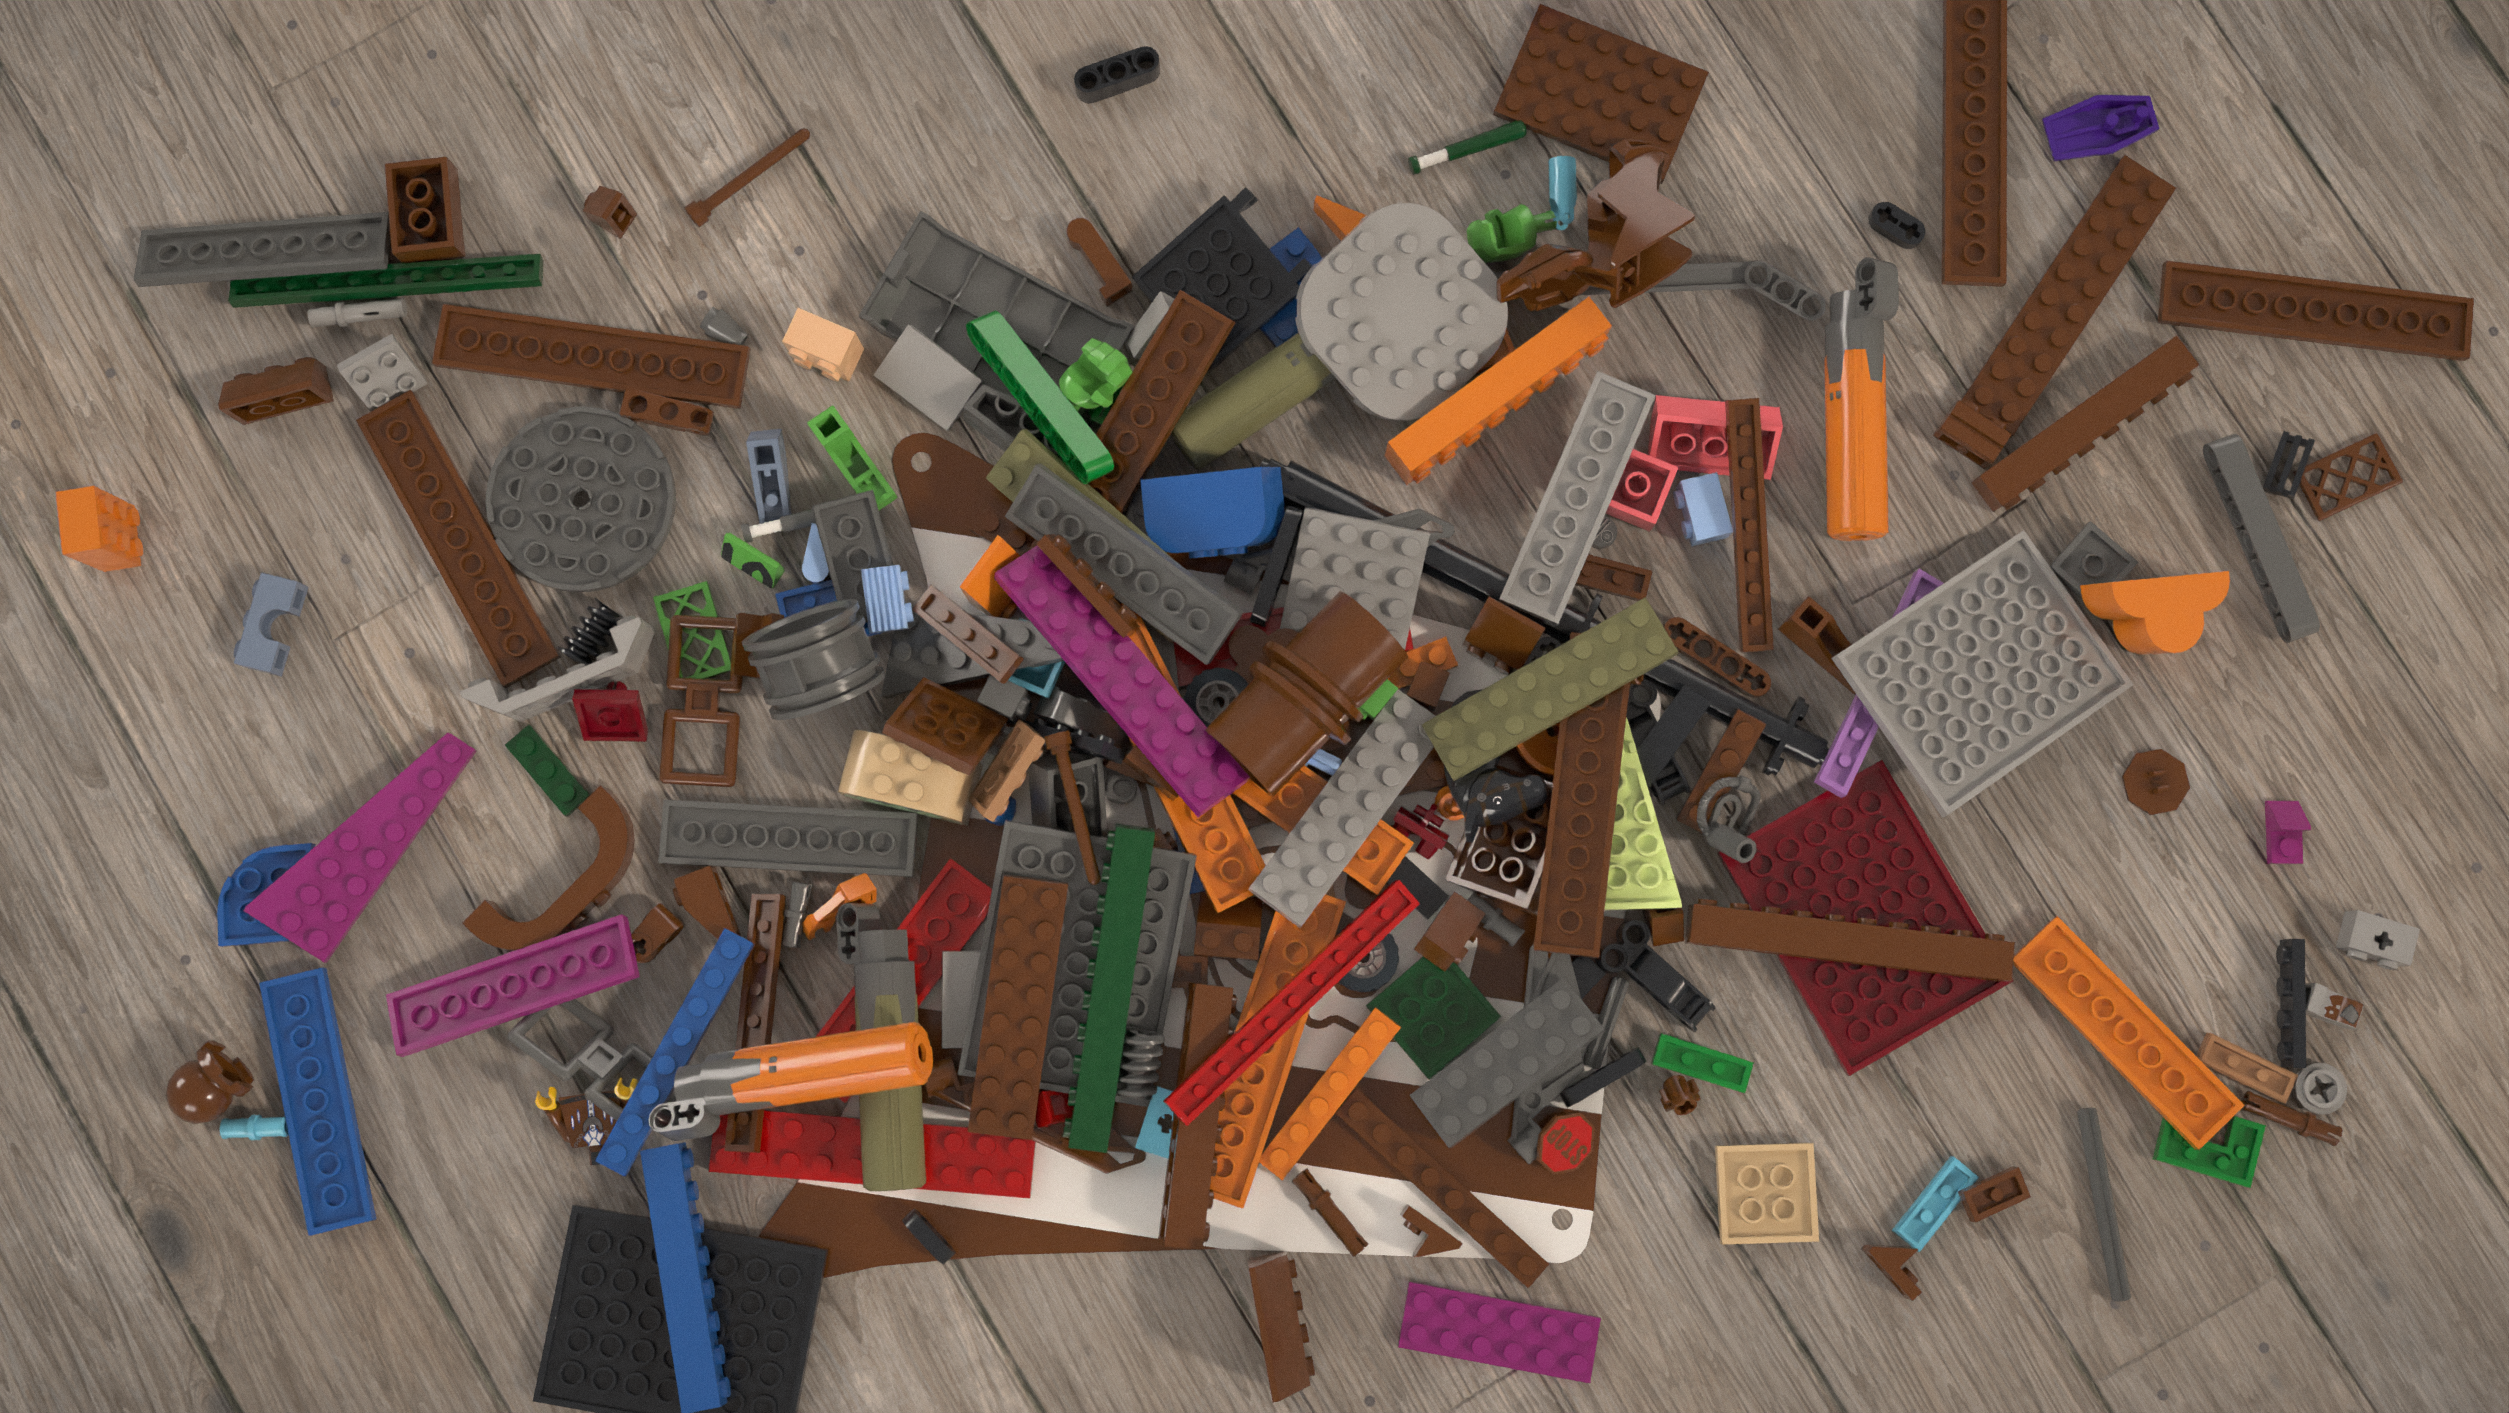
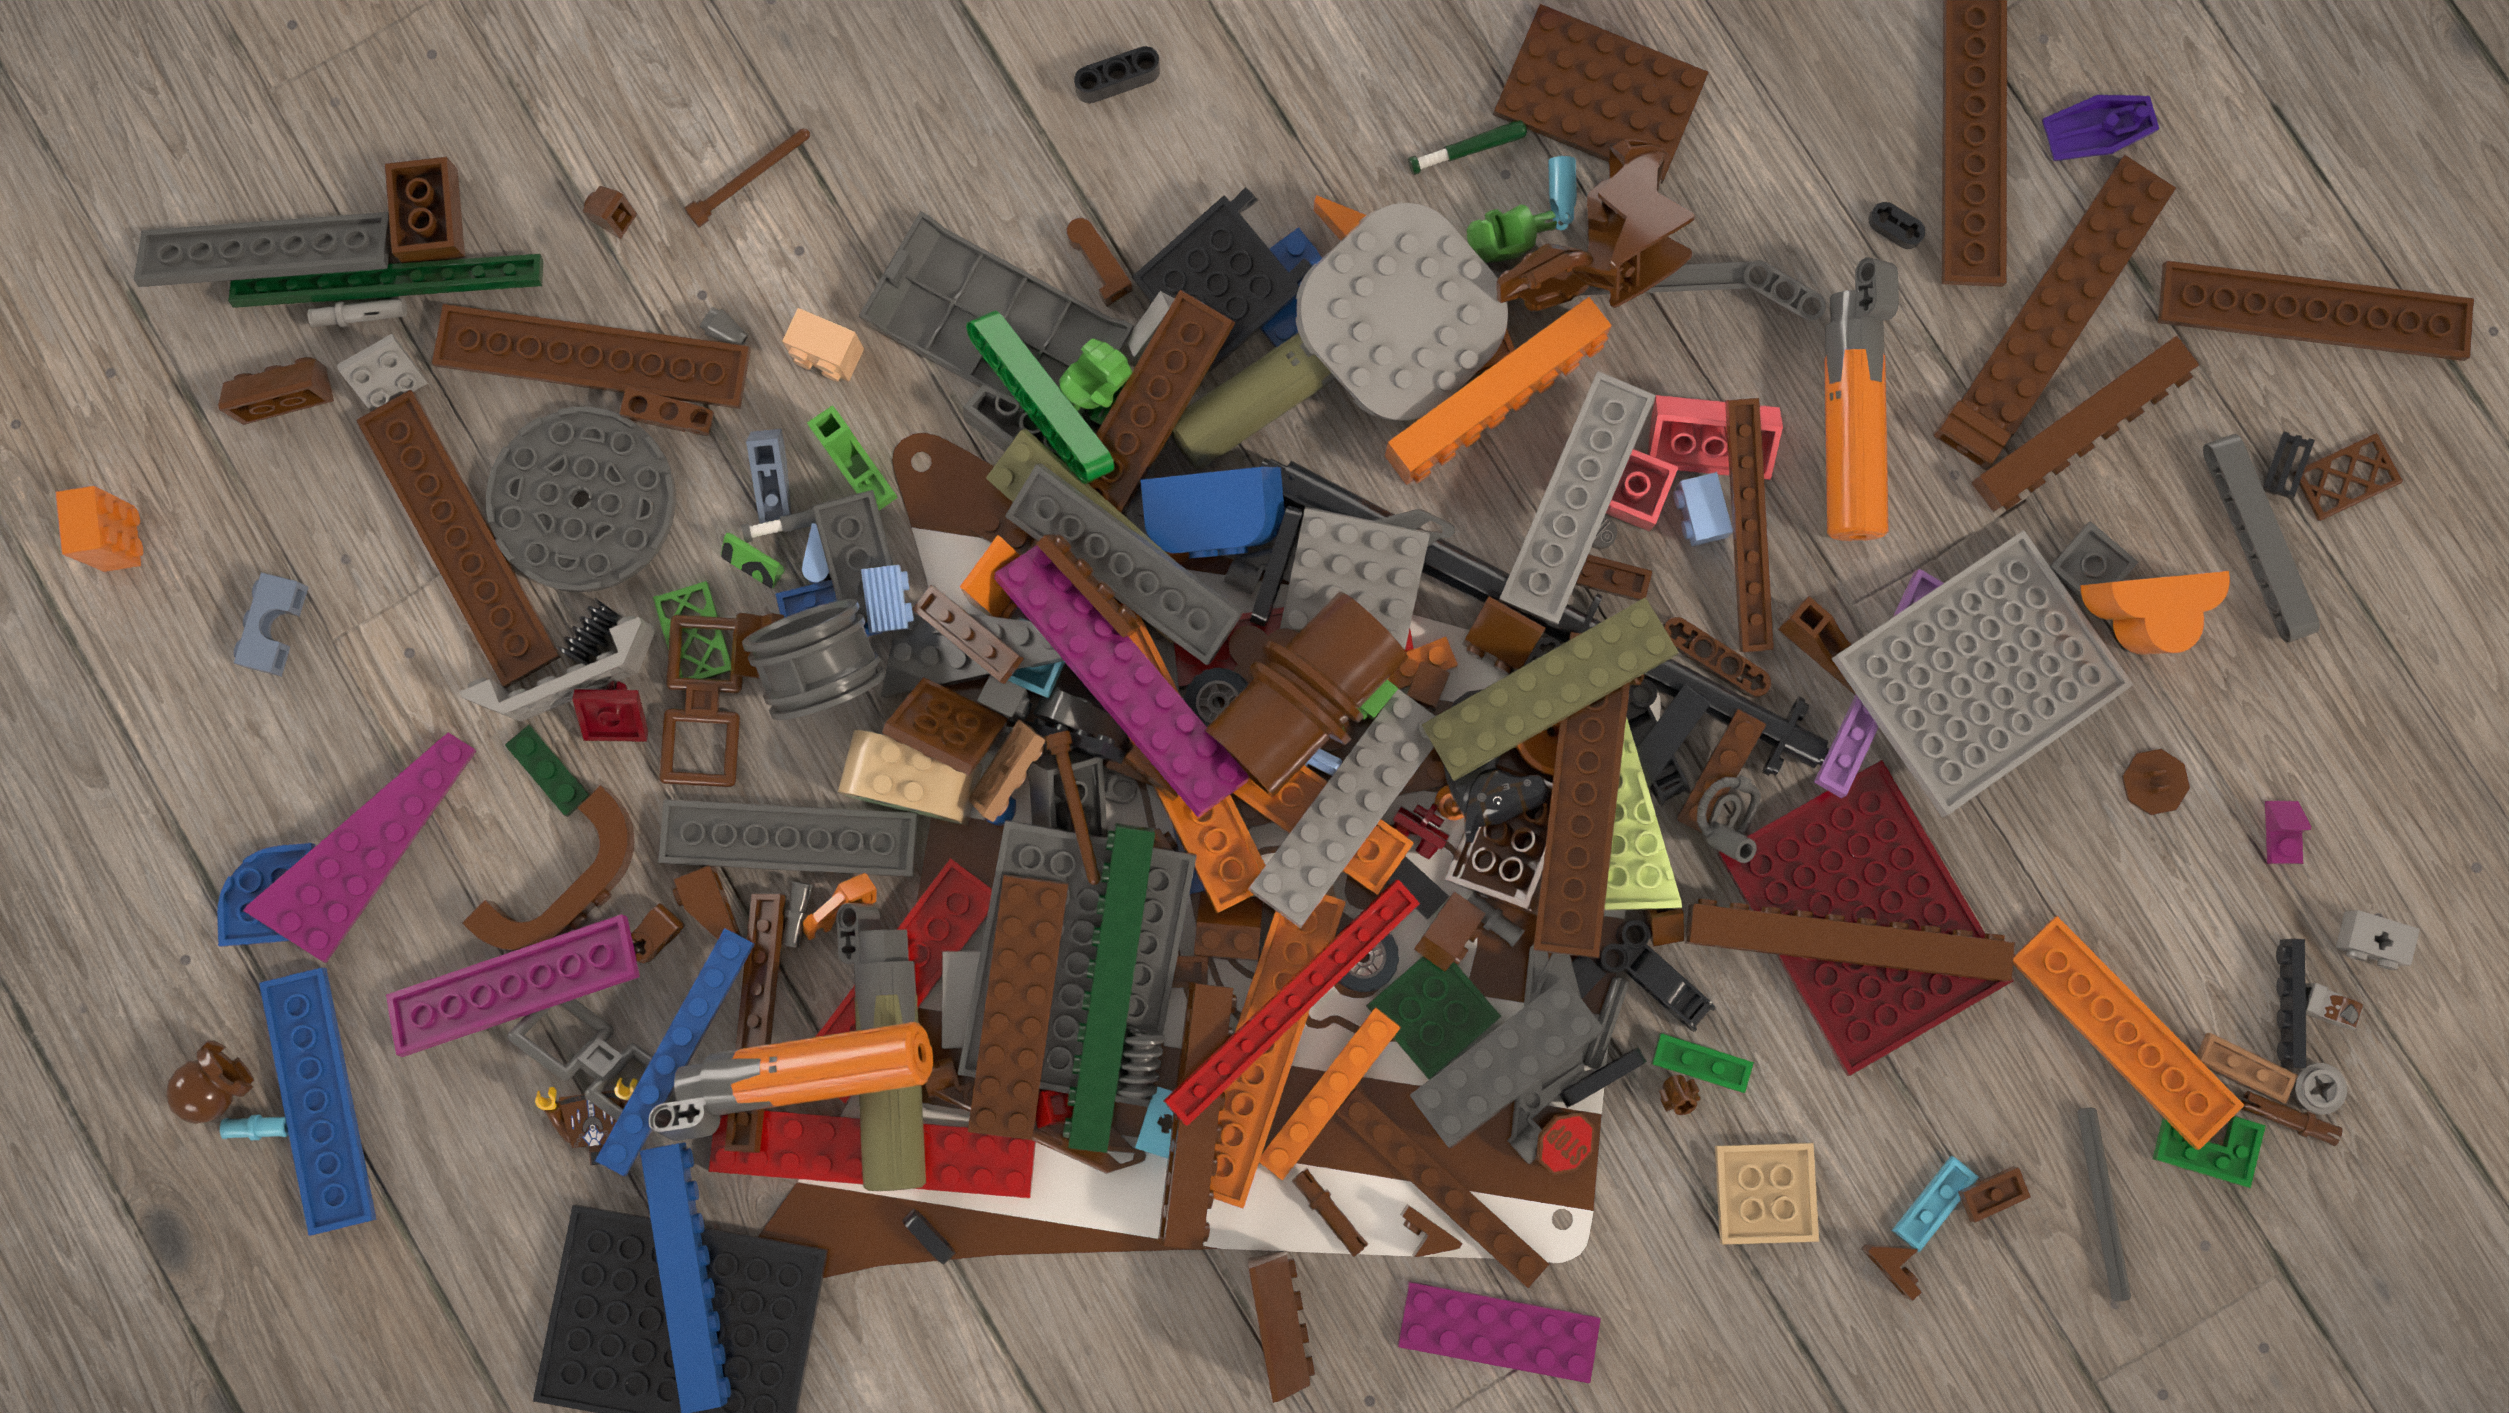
(928, 377): light grey tile -> none

